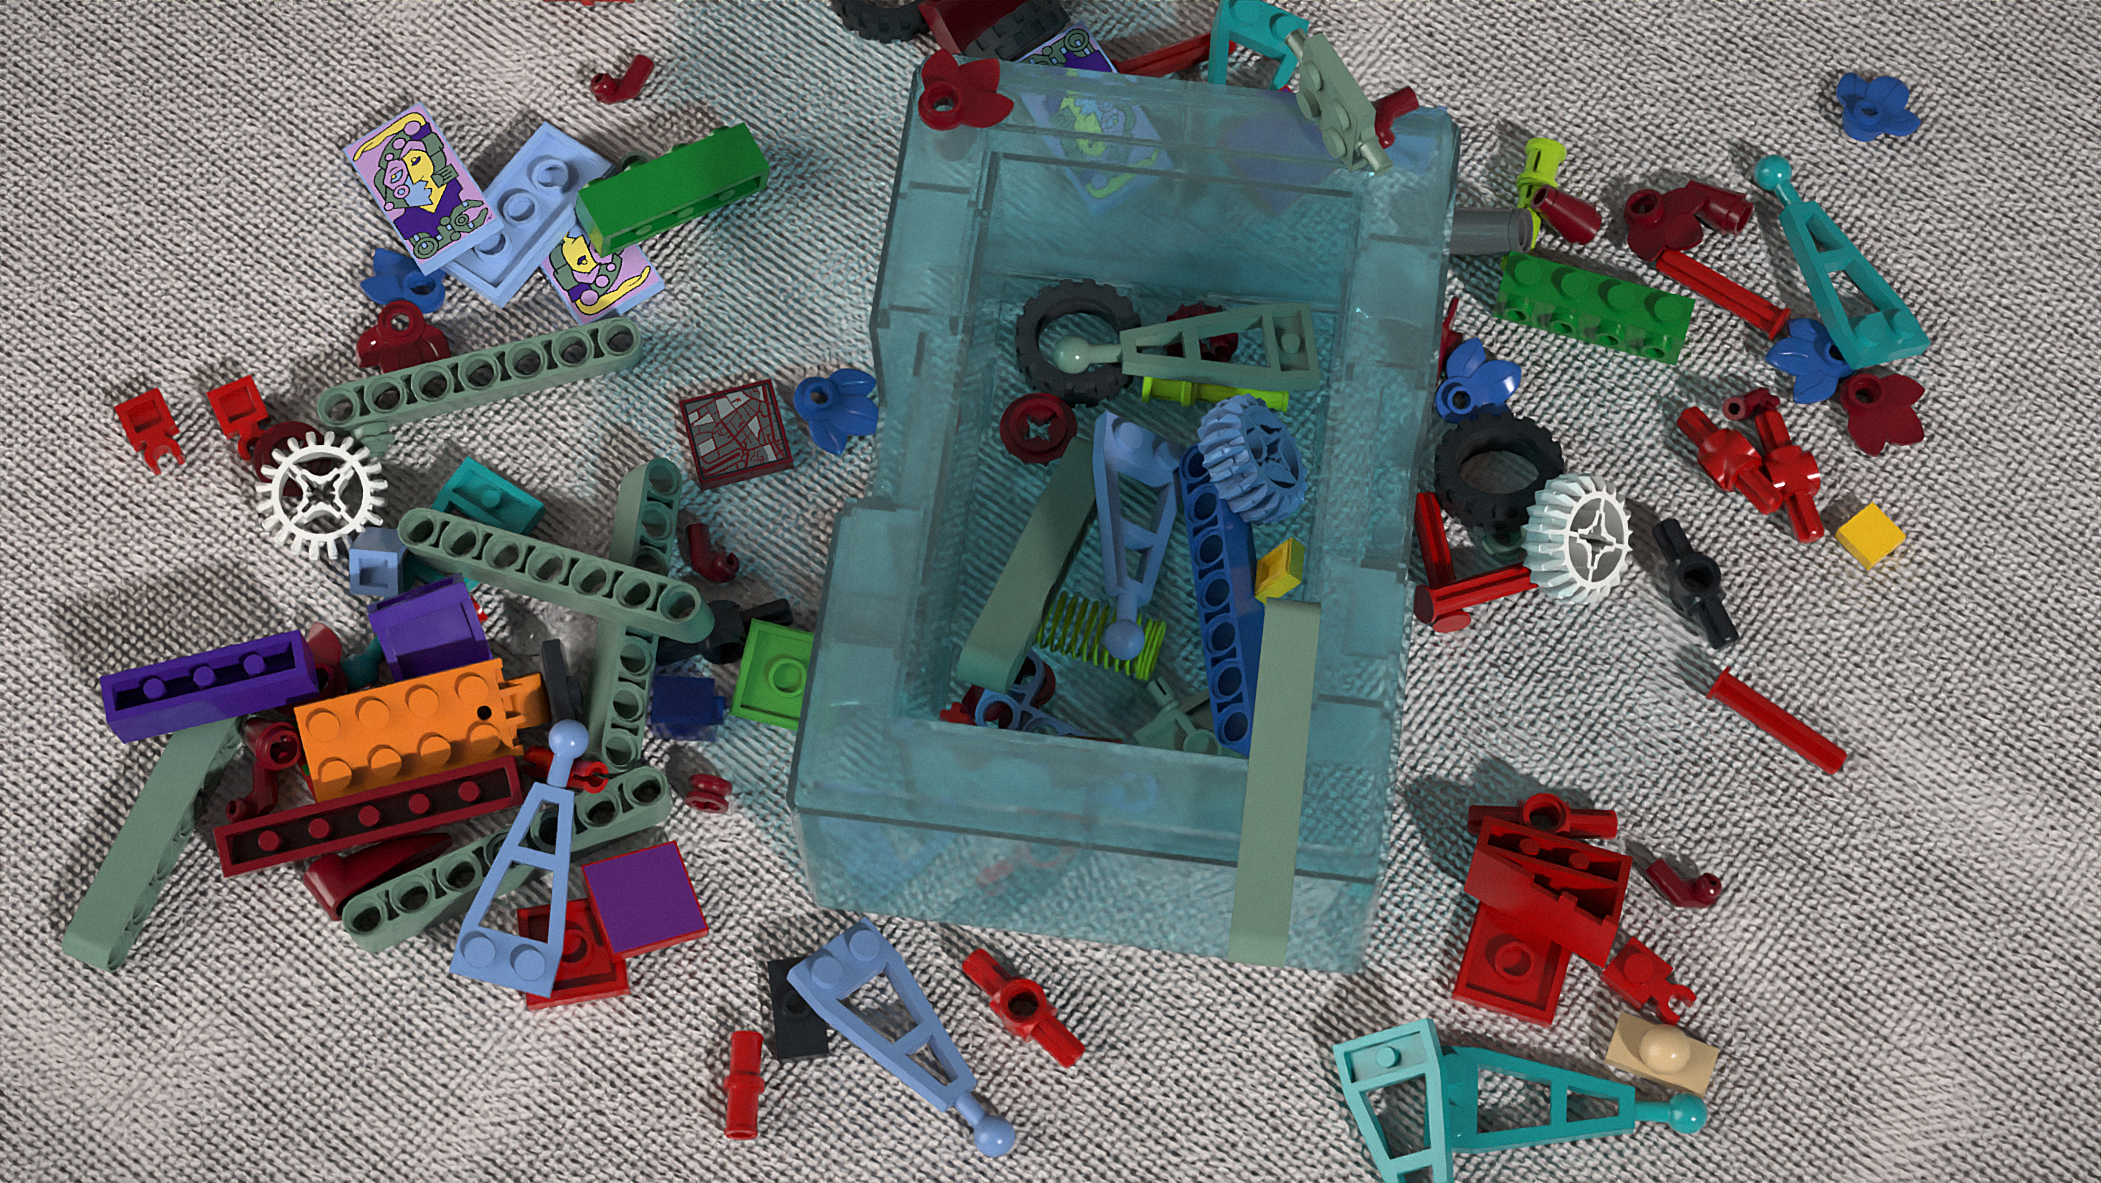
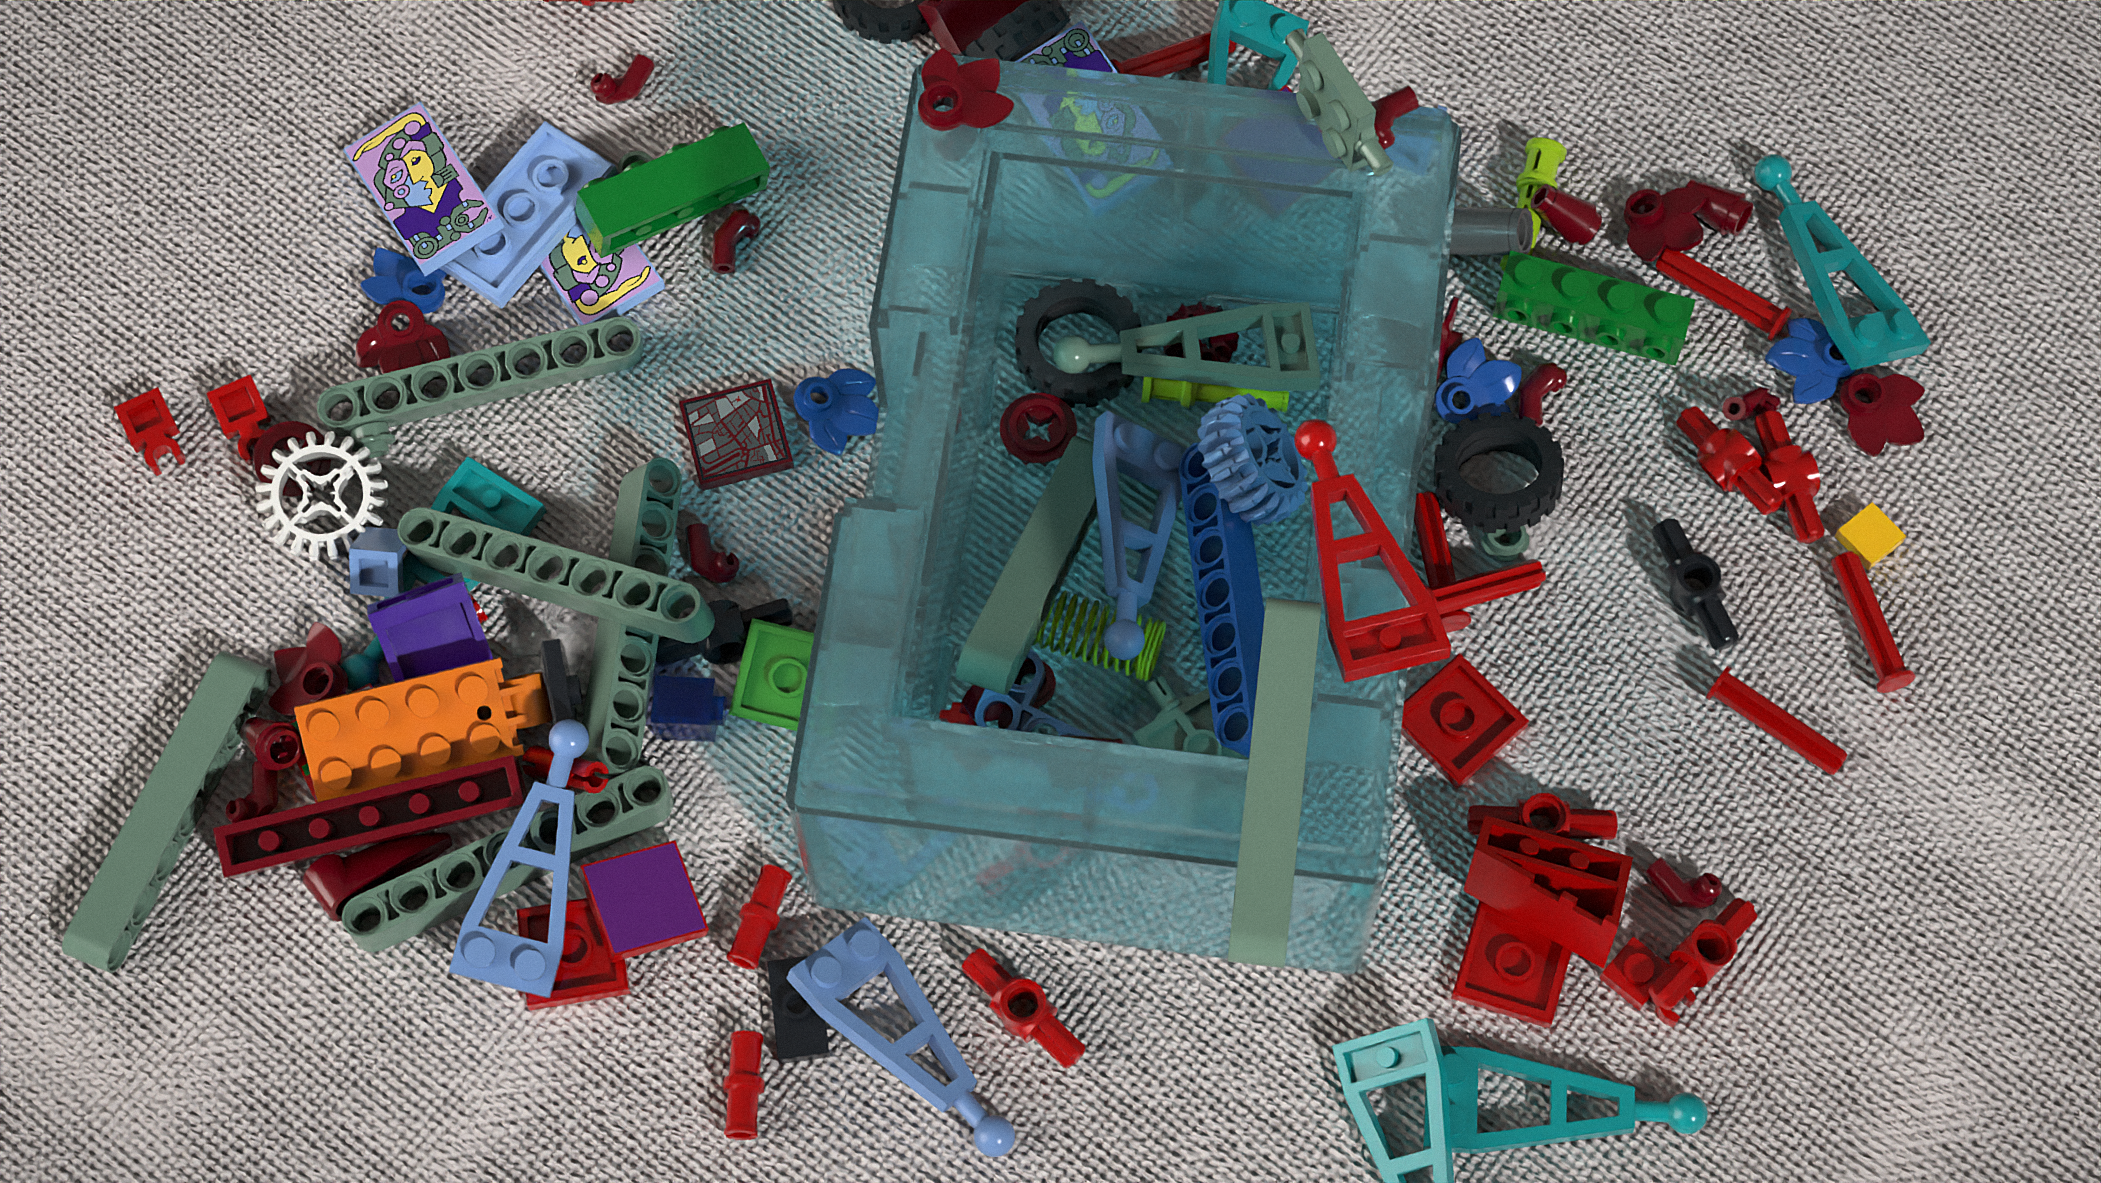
(209, 686): dark purple brick -> none
(708, 793): dark red bush -> none
(736, 225): none -> dark red arm
(759, 917): none -> red pin
(1279, 570): yellow tile -> none
(1382, 640): none -> red plate
(1460, 720): none -> red tile
(1535, 386): none -> dark red arm
(1577, 538): white gear -> none
(1661, 1054): tan tile -> none
(1689, 967): none -> red axle
(1871, 623): none -> red axle
(1875, 107): blue plate -> none

